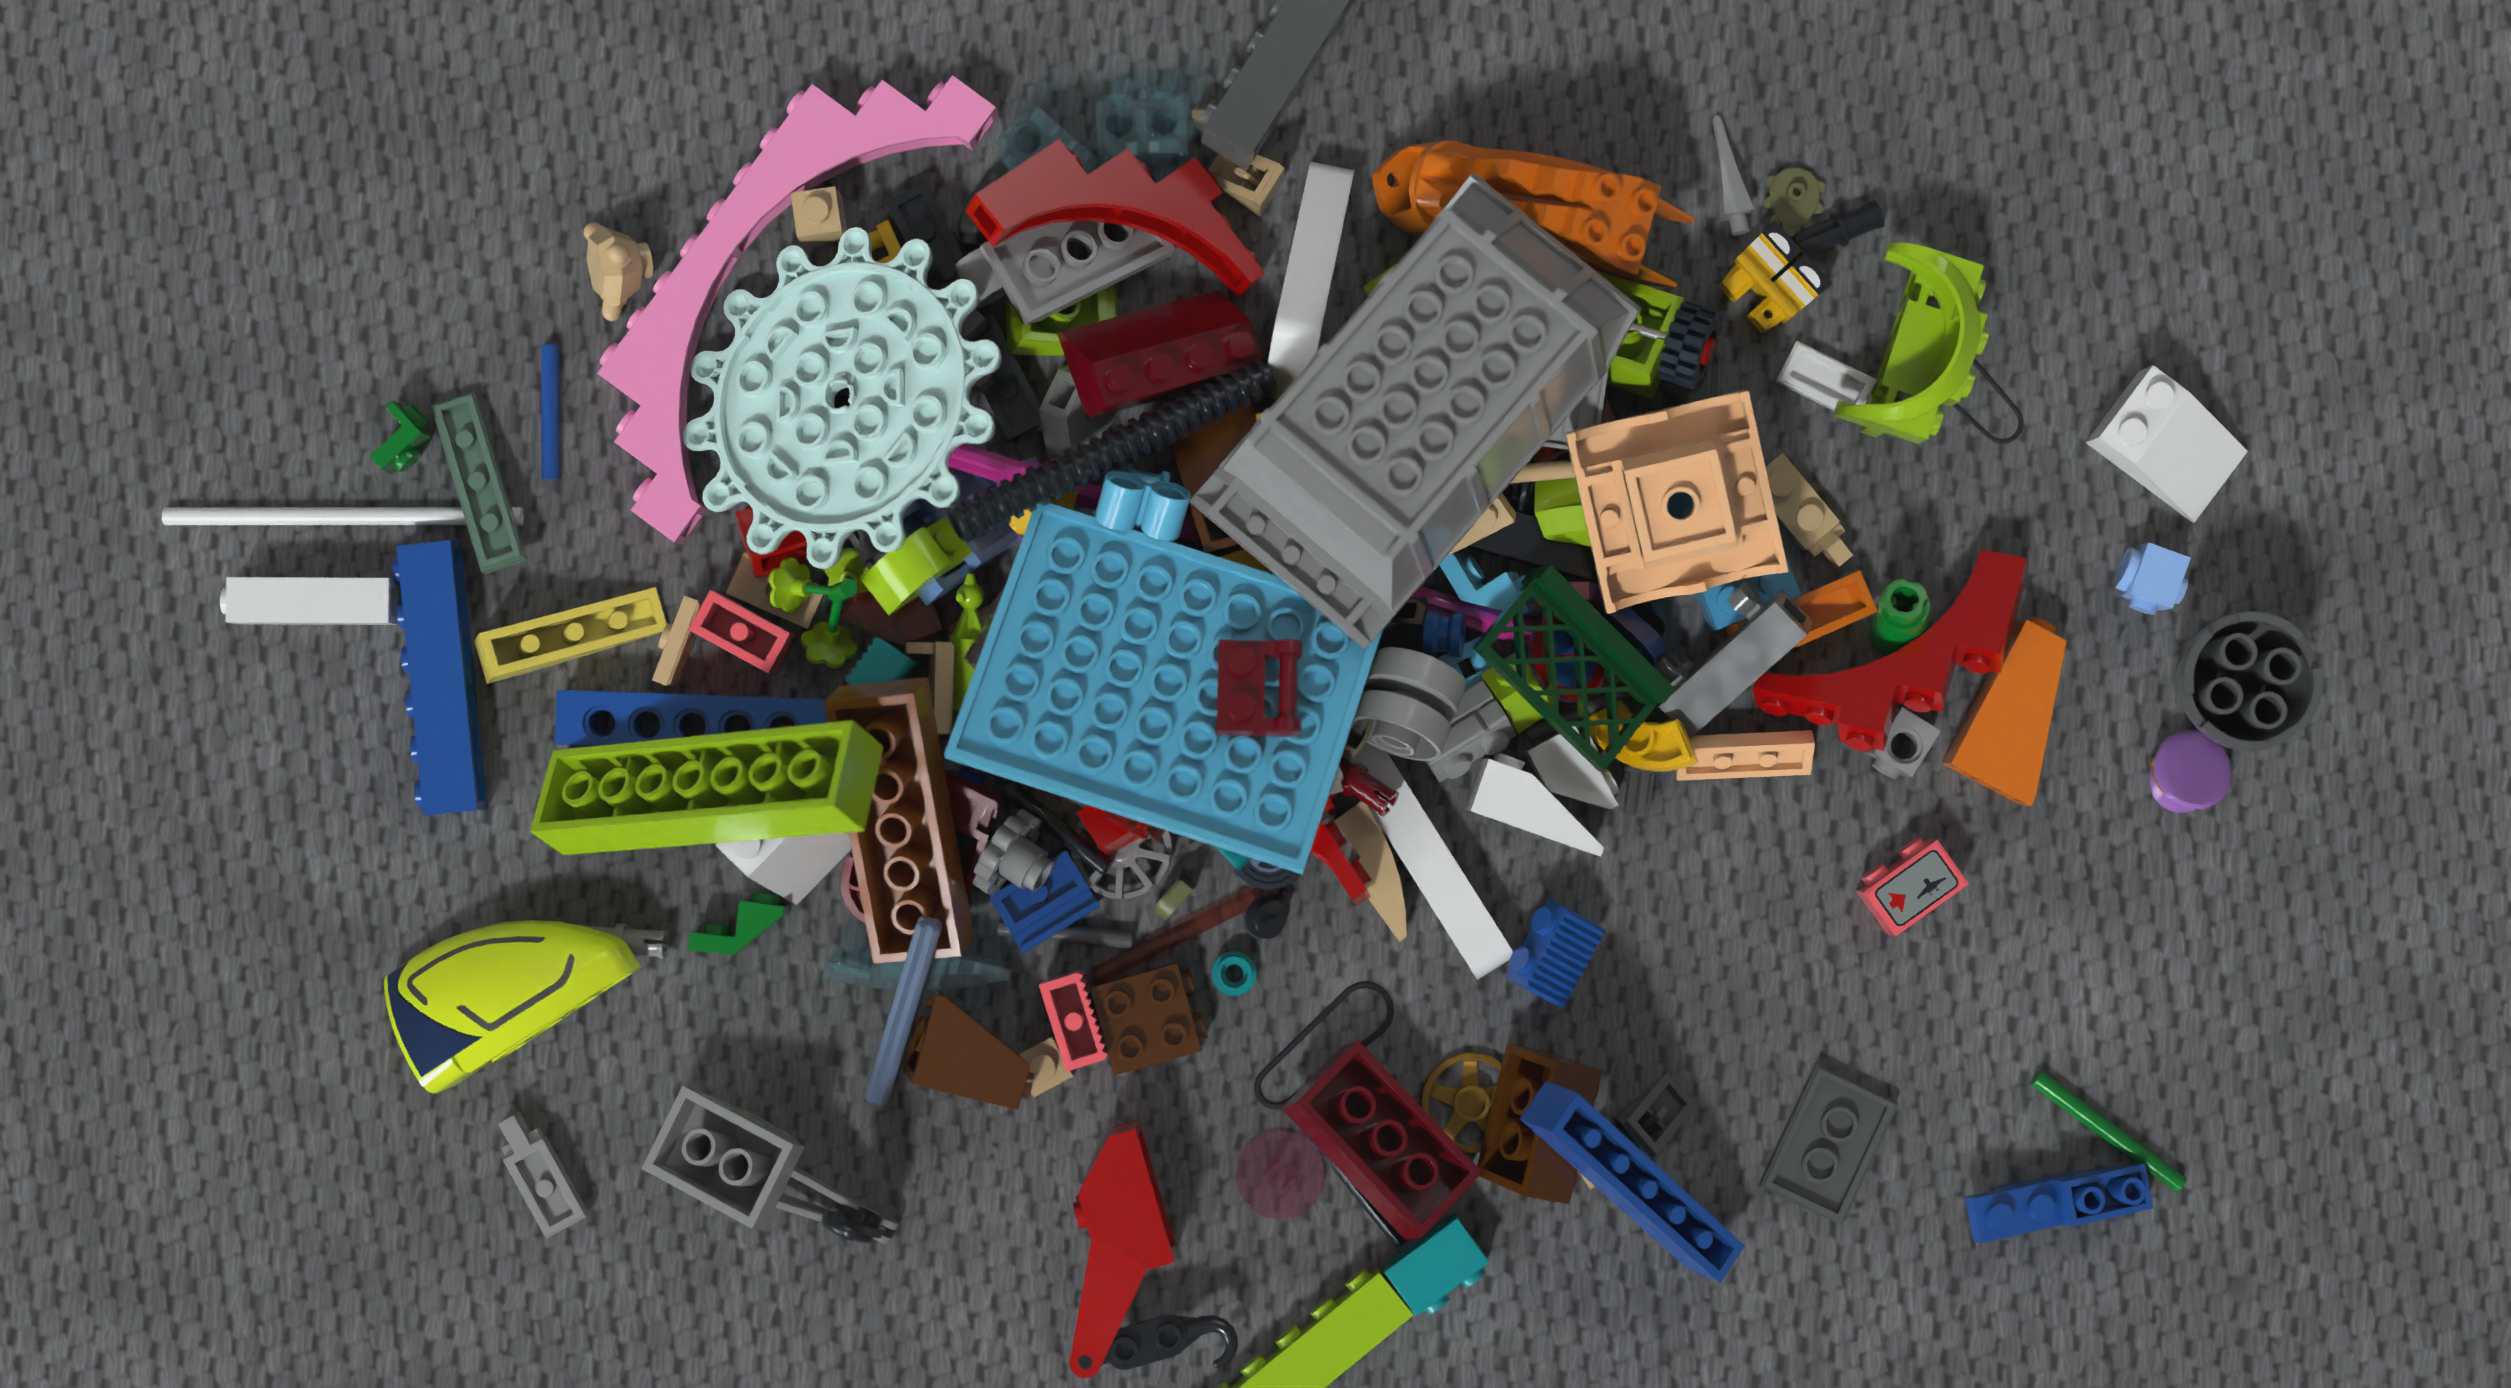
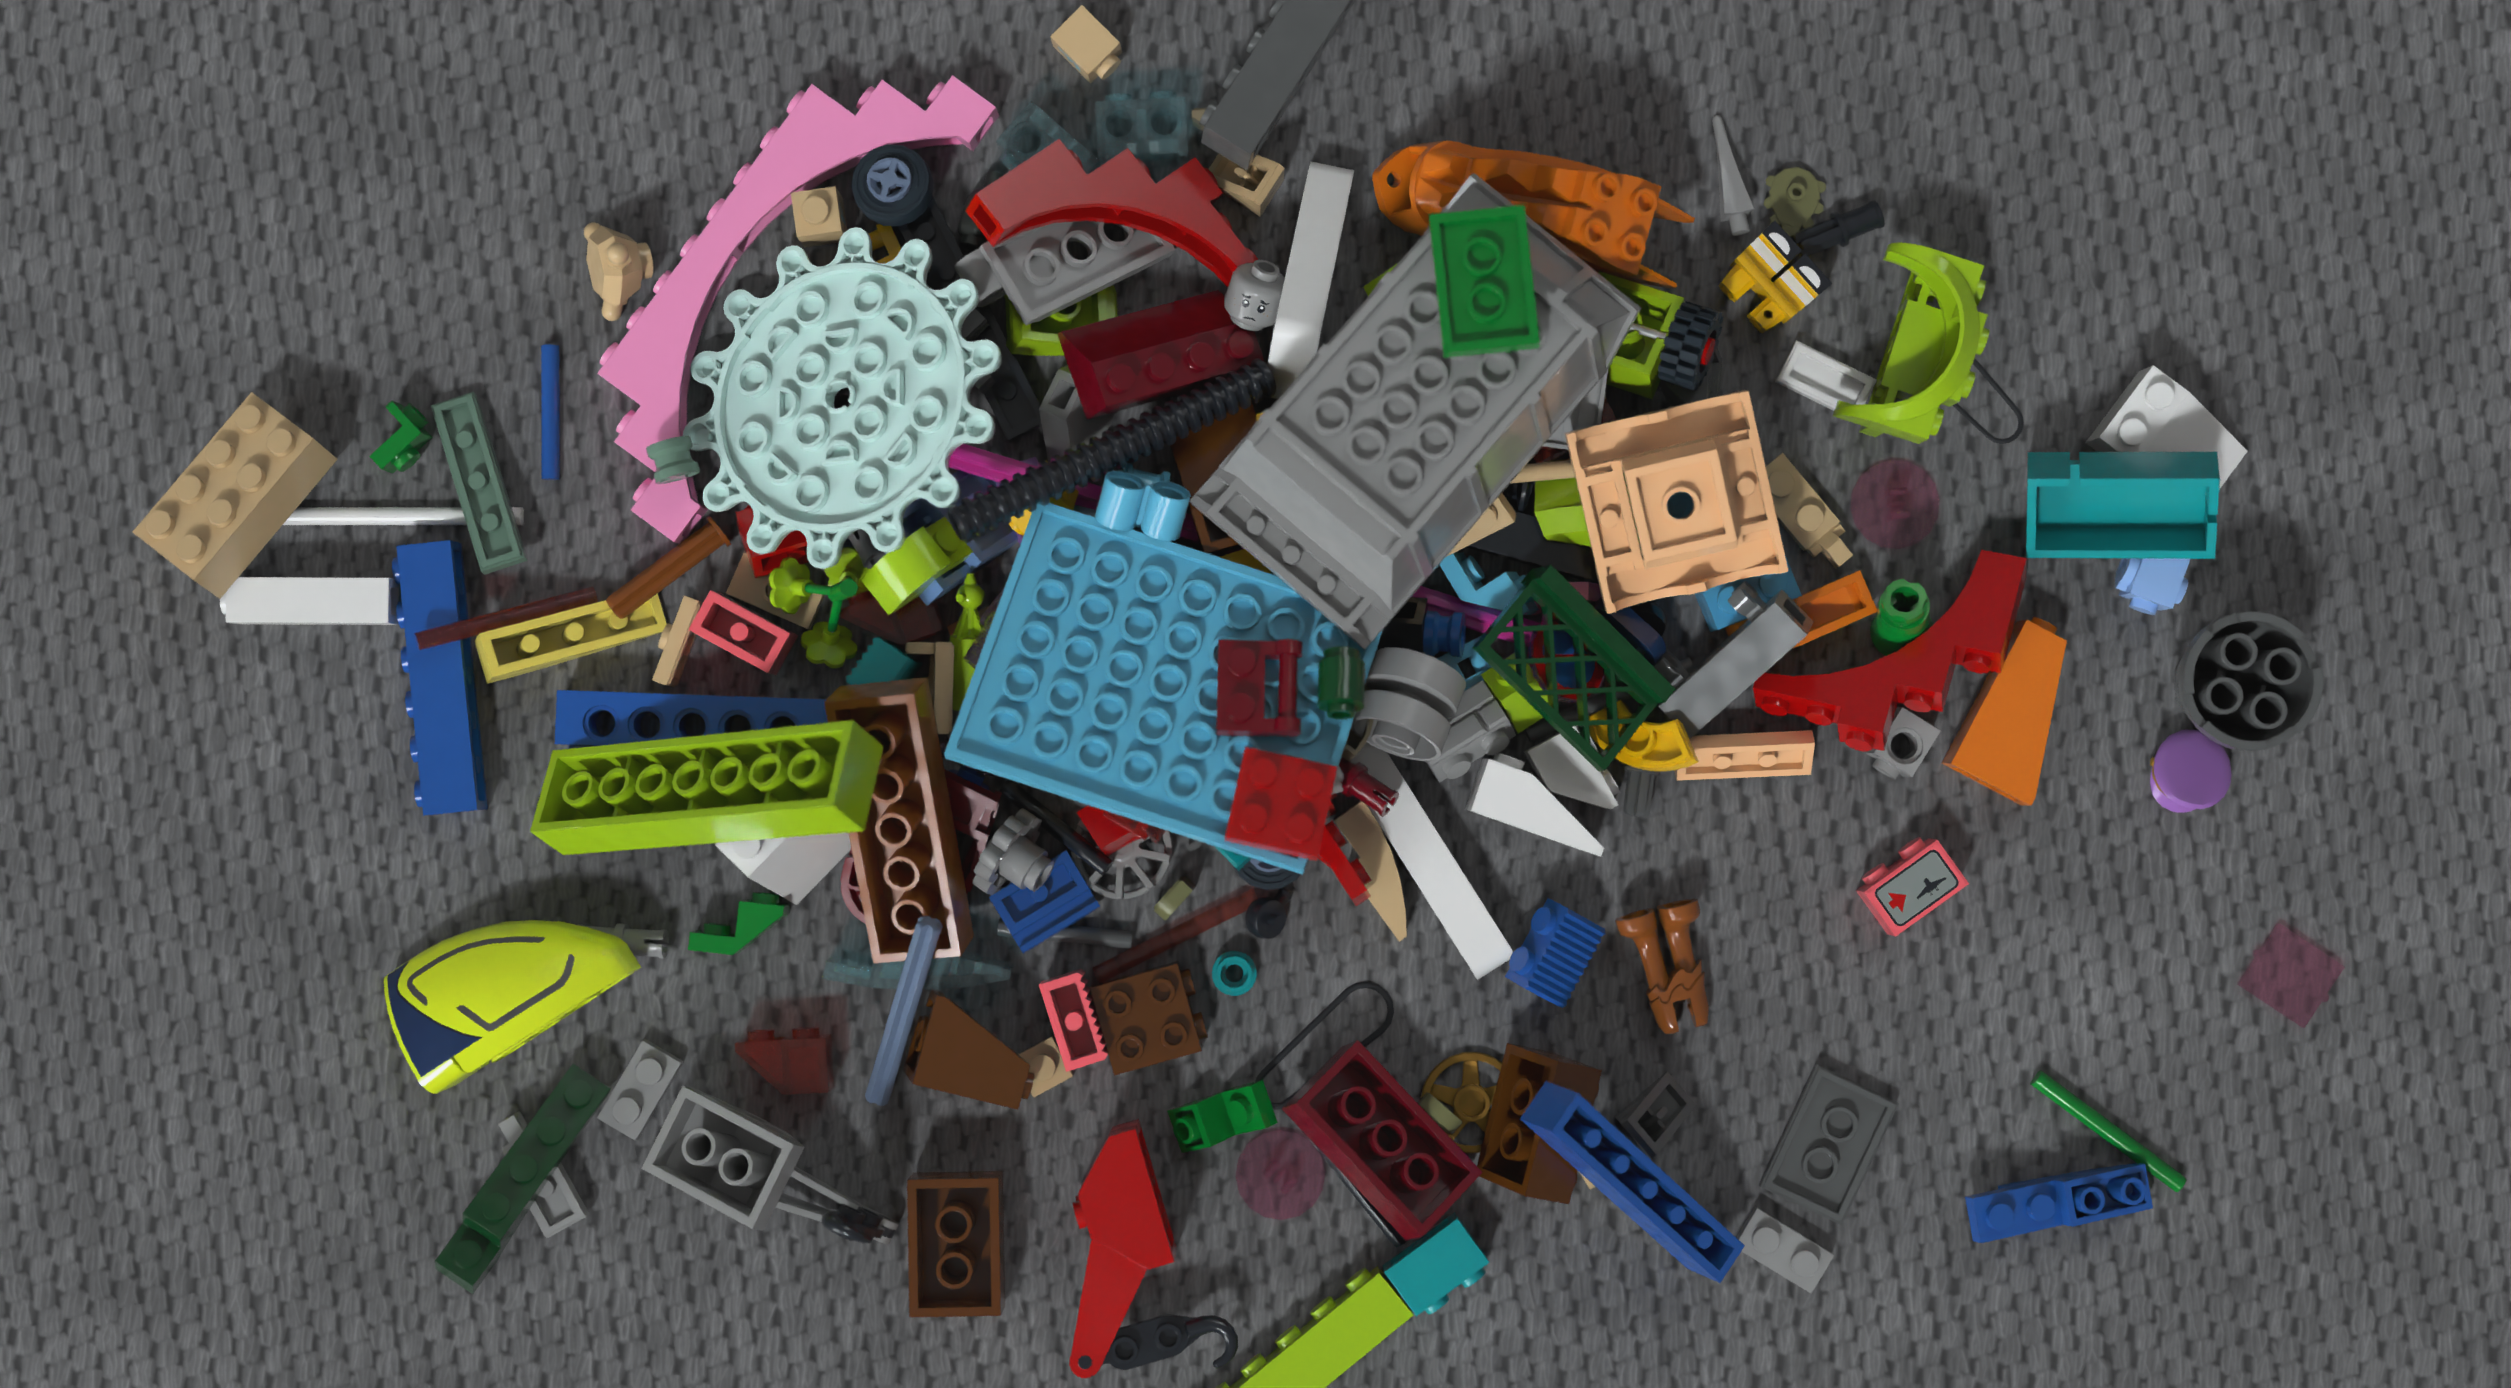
(235, 495): none -> tan brick
(502, 618): none -> clear red bar
(519, 1179): none -> dark green arch
(640, 1089): none -> light grey plate
(667, 569): none -> dark orange axle
(673, 459): none -> sand green wheel
(793, 1062): none -> clear red slope
(885, 170): none -> black wheel
(956, 1244): none -> reddish brown brick
(1087, 45): none -> tan brick
(1222, 1116): none -> green slope
(1254, 295): none -> light grey head
(1281, 803): none -> red plate
(1341, 682): none -> dark green brick
(1440, 1113): none -> olive tile
(1484, 281): none -> green plate
(1687, 977): none -> dark orange piece
(1784, 1250): none -> light grey plate
(1894, 504): none -> clear pink piece
(2122, 505): none -> teal piece
(2290, 975): none -> clear pink piece

